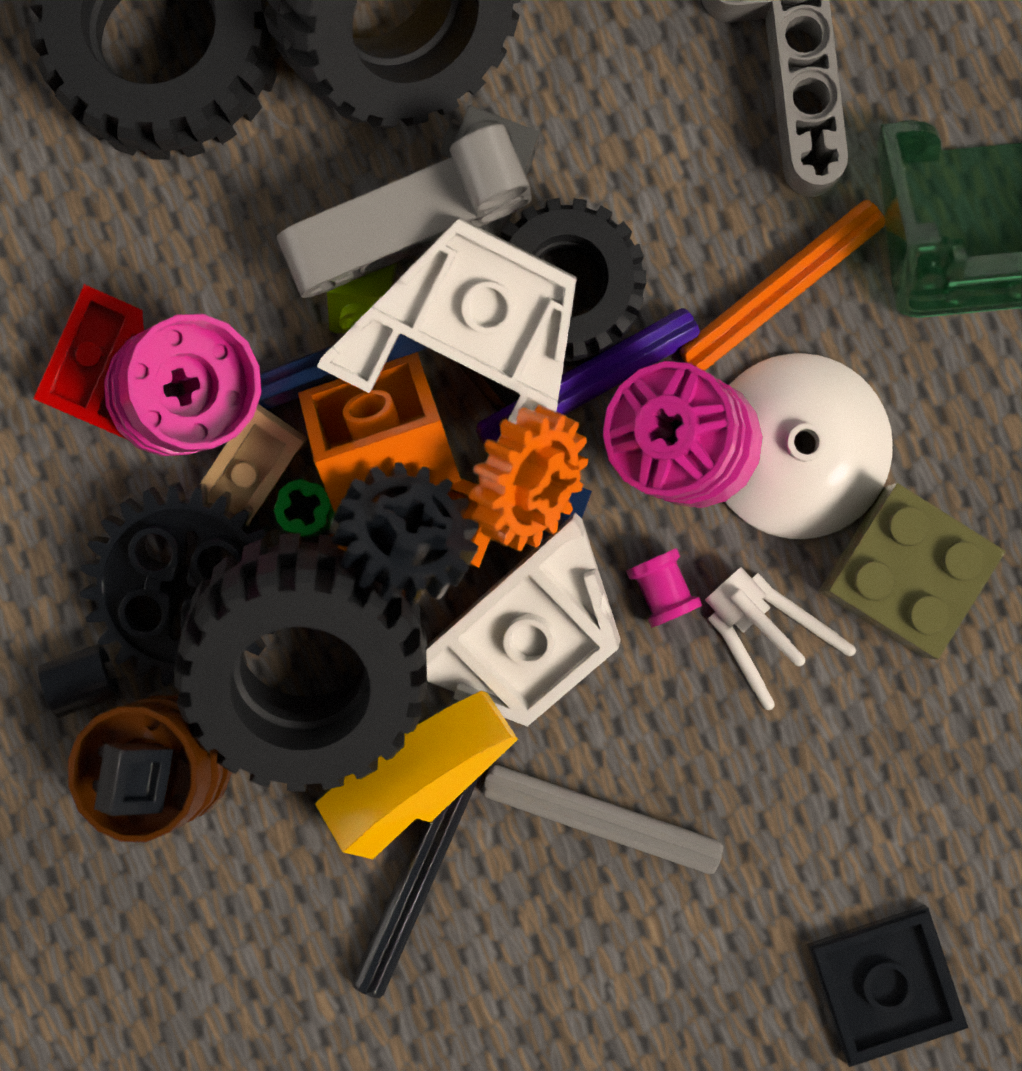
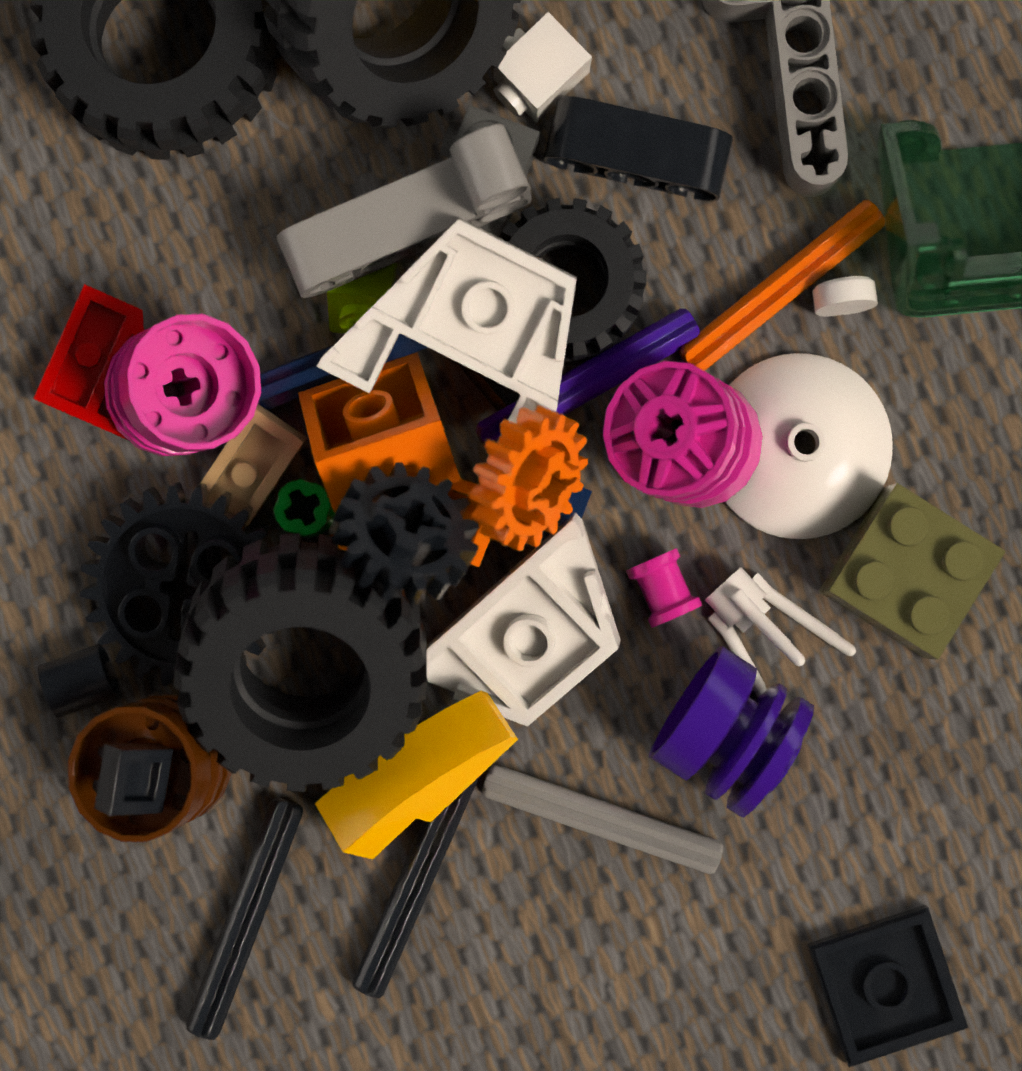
(244, 918): none -> black axle
(539, 68): none -> white brick
(638, 145): none -> black beam
(740, 737): none -> dark purple wheel
(844, 296): none -> white tile

